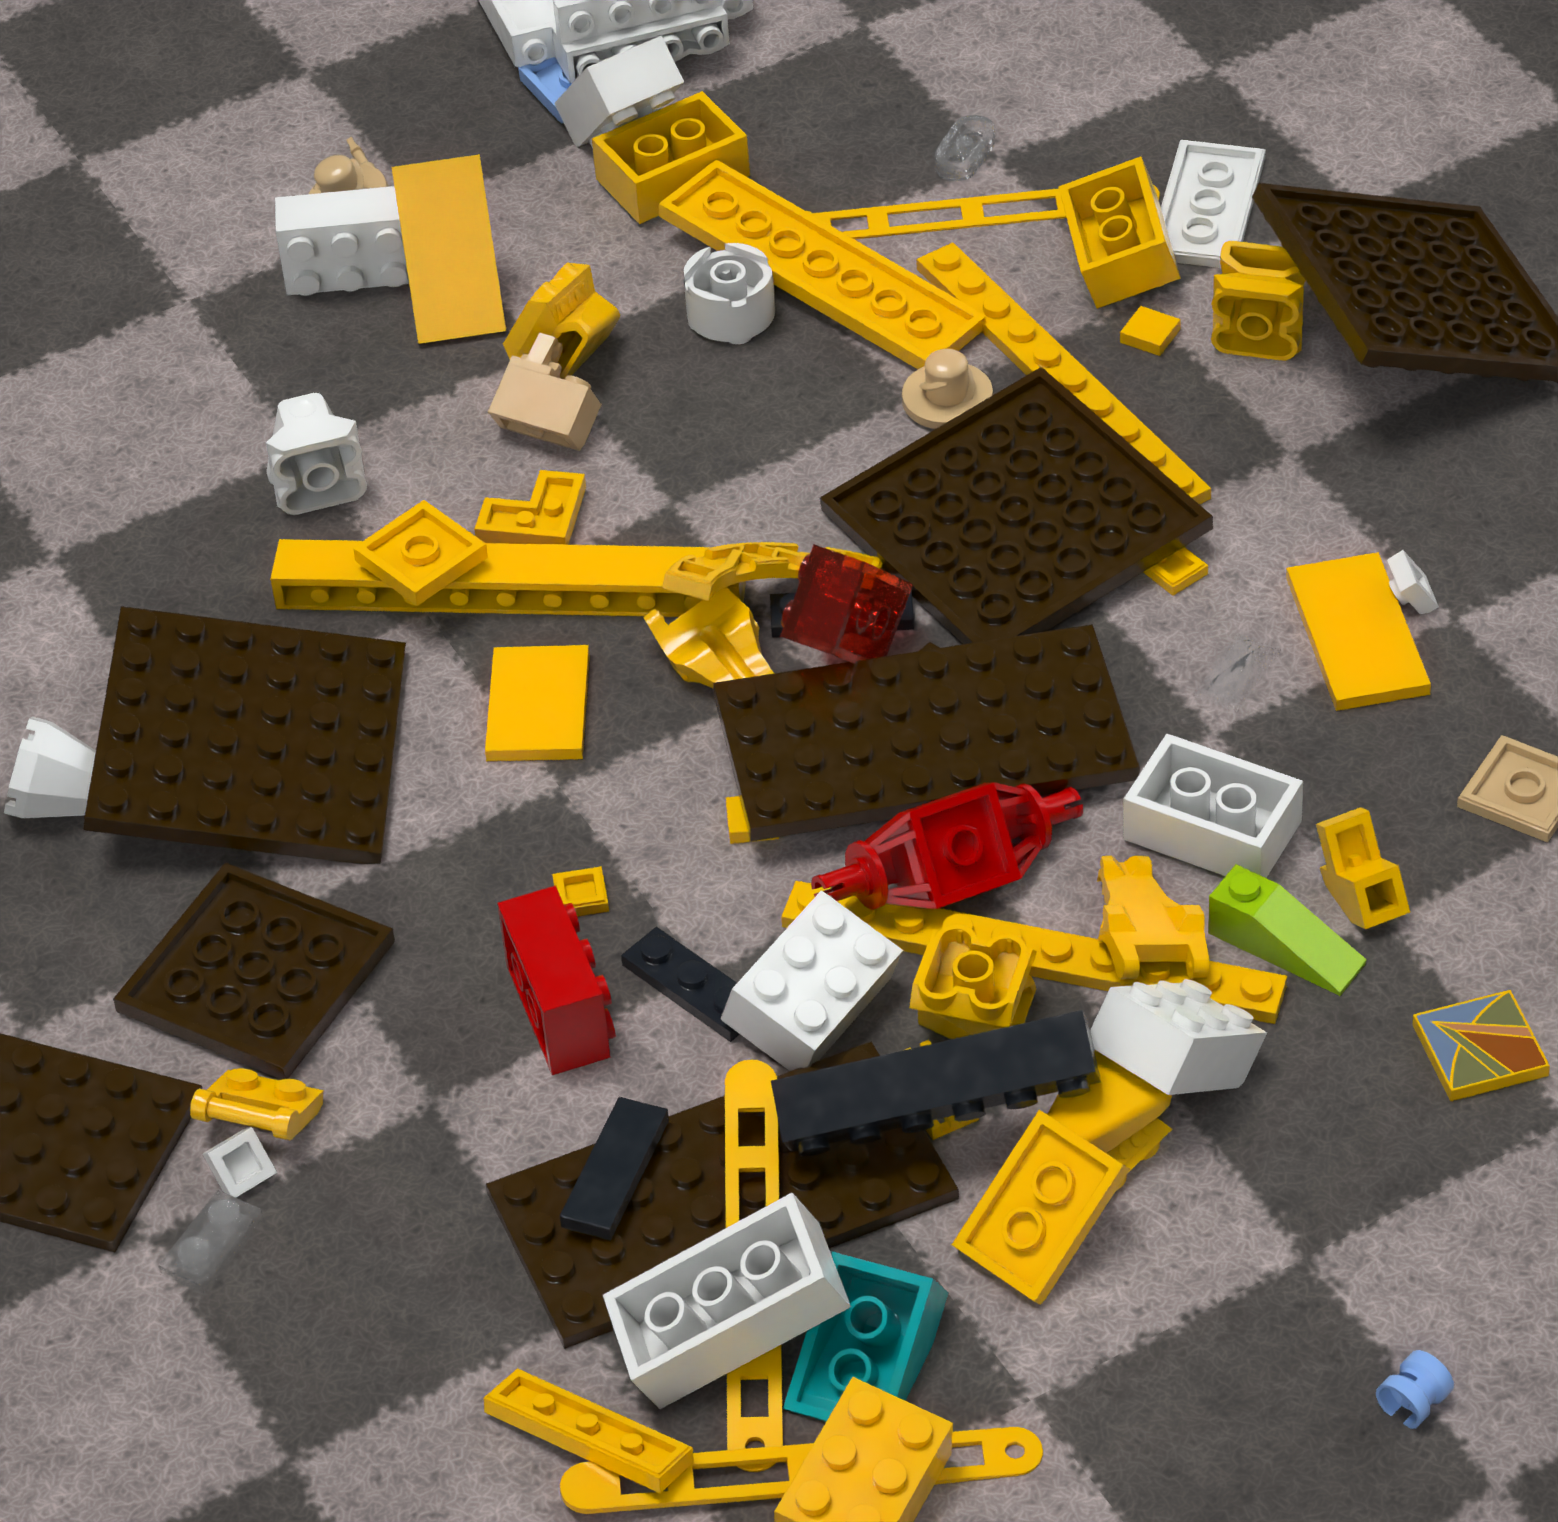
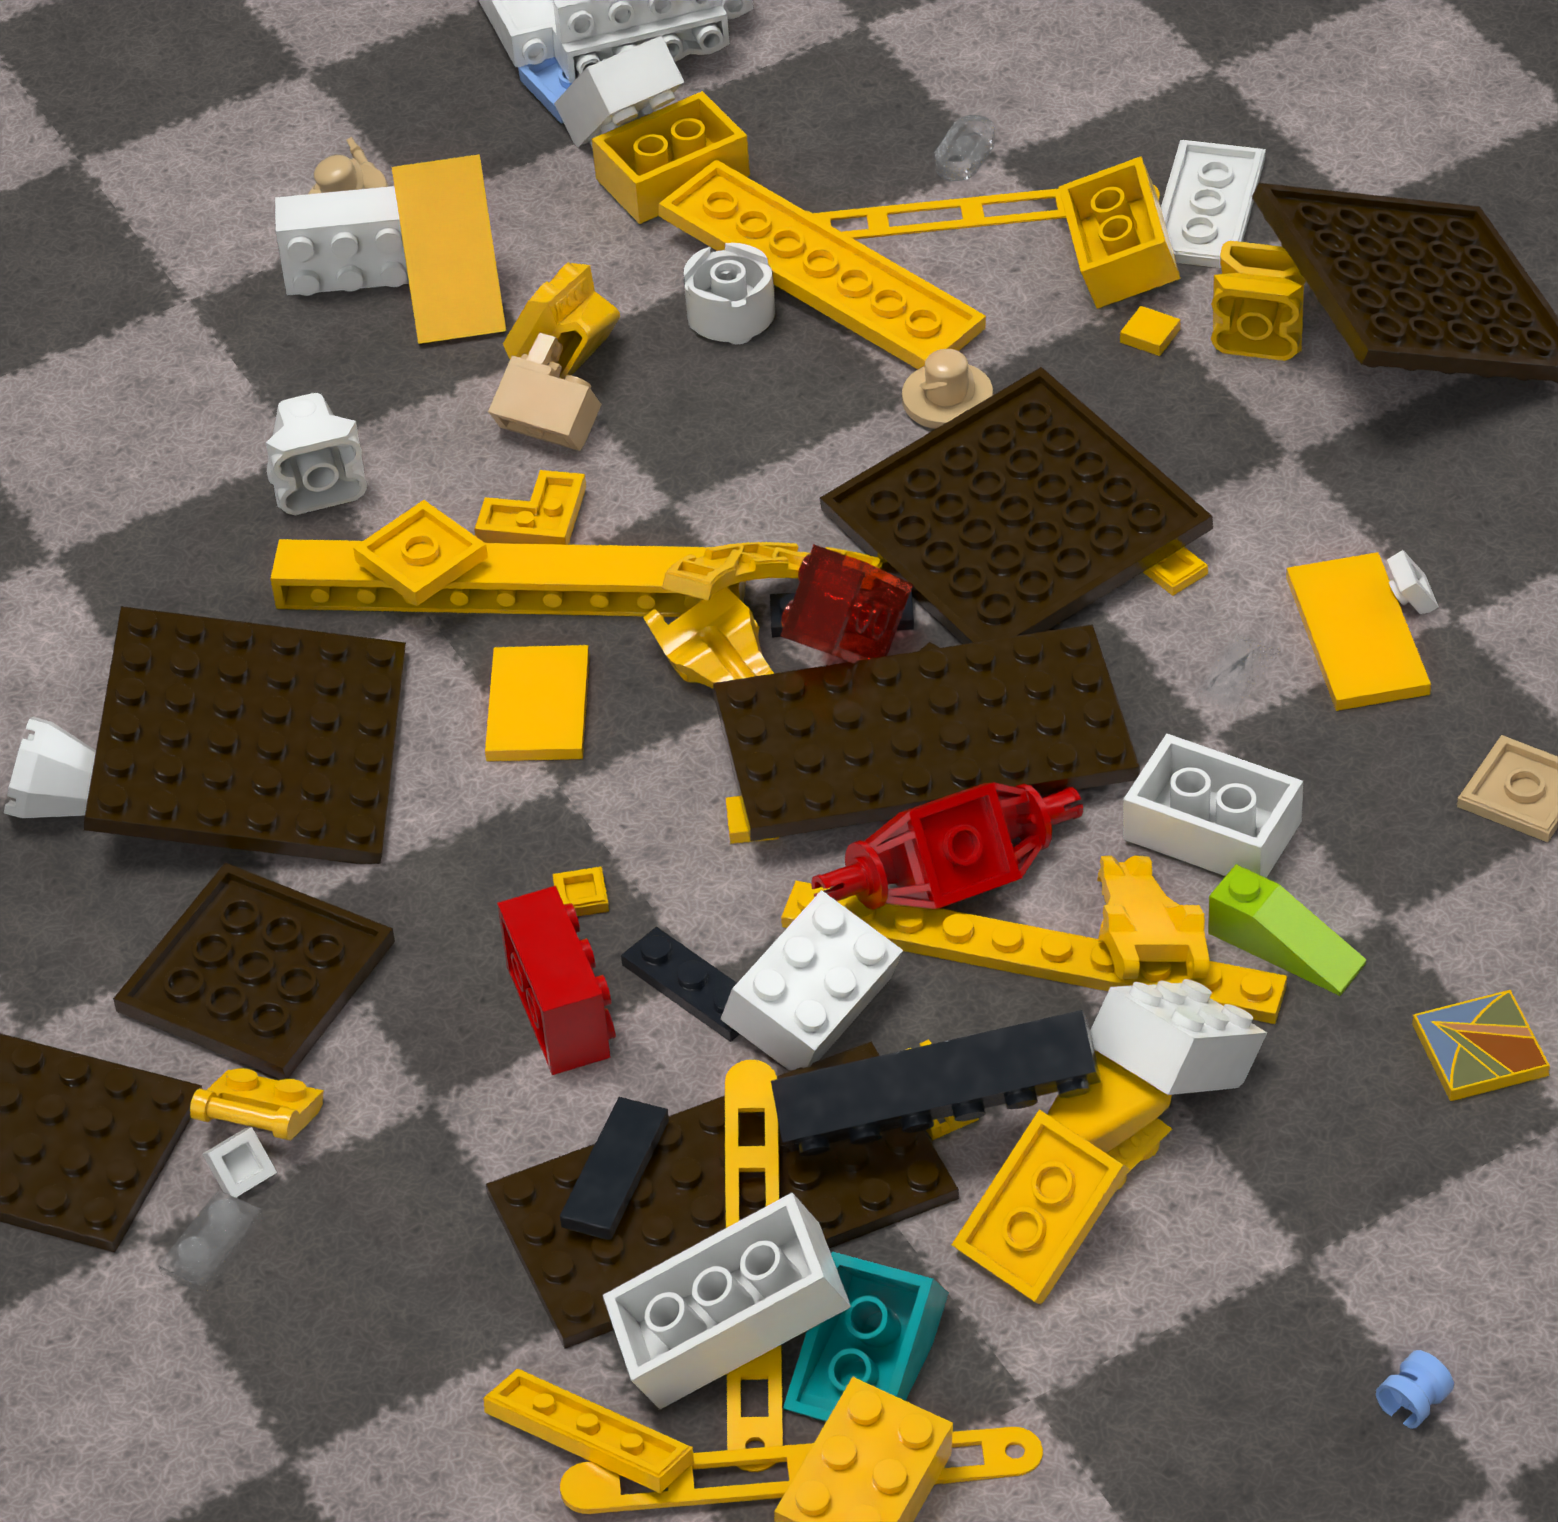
(972, 982): yellow piece -> none
(1033, 347): yellow plate -> none
(1356, 875): yellow brick -> none

